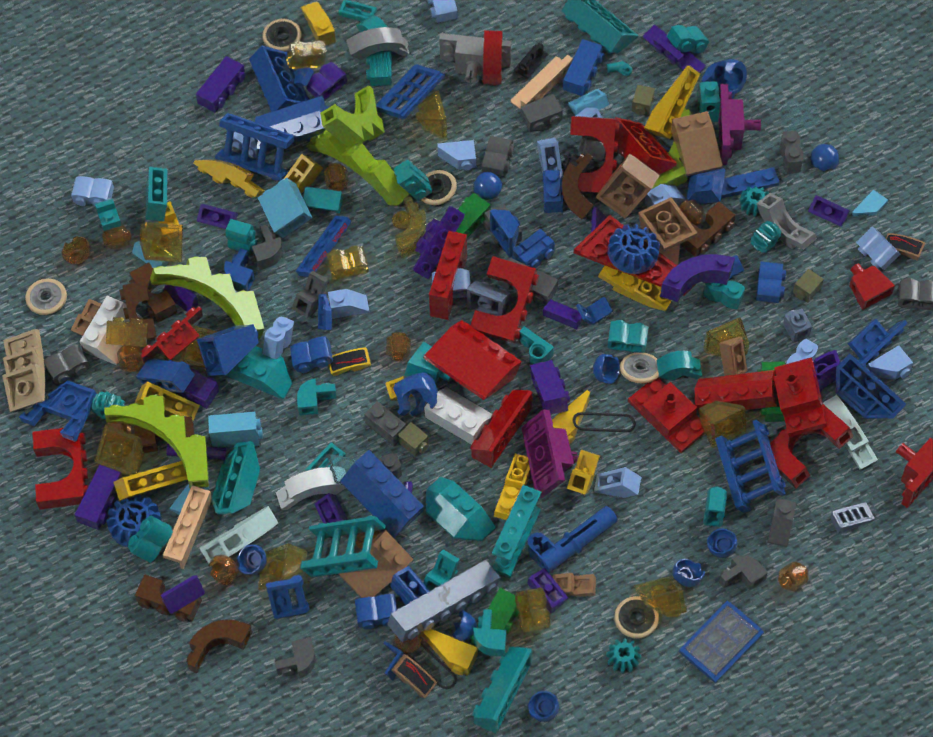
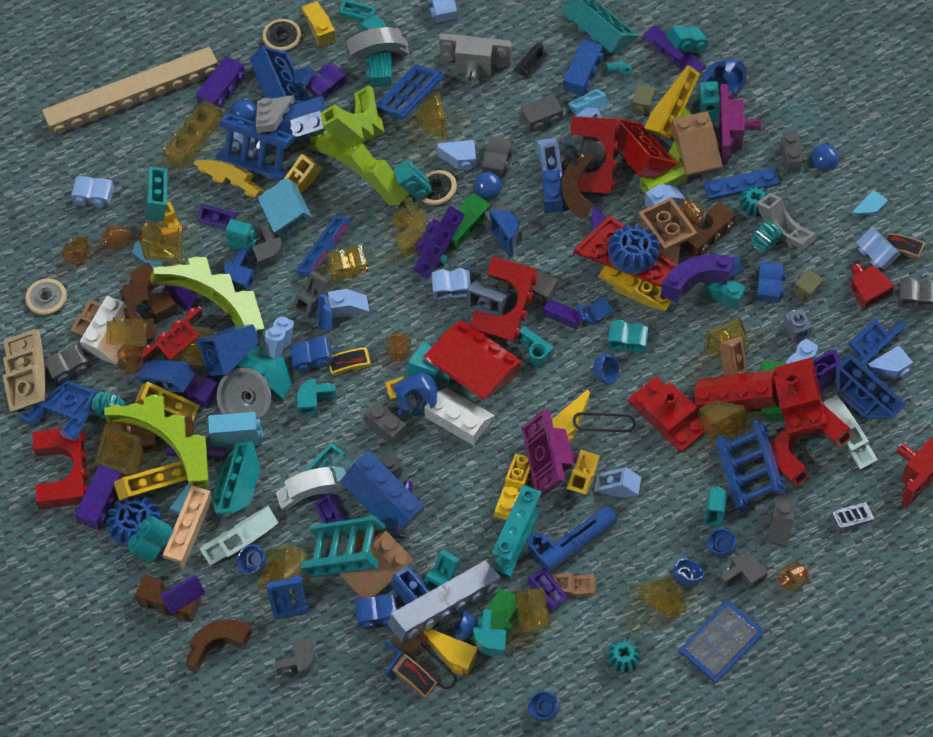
(108, 214): teal brick -> none
(130, 91): none -> tan brick
(190, 144): none -> clear yellow brick
(223, 569): clear orange hair -> none
(234, 390): none -> light grey dish
(244, 109): none -> blue hair
(271, 112): none -> light grey wing
(306, 54): clear yellow brick -> none
(323, 199): teal hinge -> none
(336, 177): clear orange head -> none
(413, 439): olive brick -> none
(452, 257): red arch -> none
(457, 511): teal wedge -> none
(492, 57): red arch -> none
(502, 427): red slope -> none
(503, 688): teal slope -> none
(534, 249): blue brick -> none
(542, 82): light nougat panel -> none
(550, 387): dark purple brick -> none
(627, 186): medium nougat slope -> none
(631, 373): light grey wheel -> none
(631, 628): pearl dark grey wheel -> none
(678, 364): teal brick -> none
(706, 186): blue slope -> none
(828, 210): dark purple slope -> none

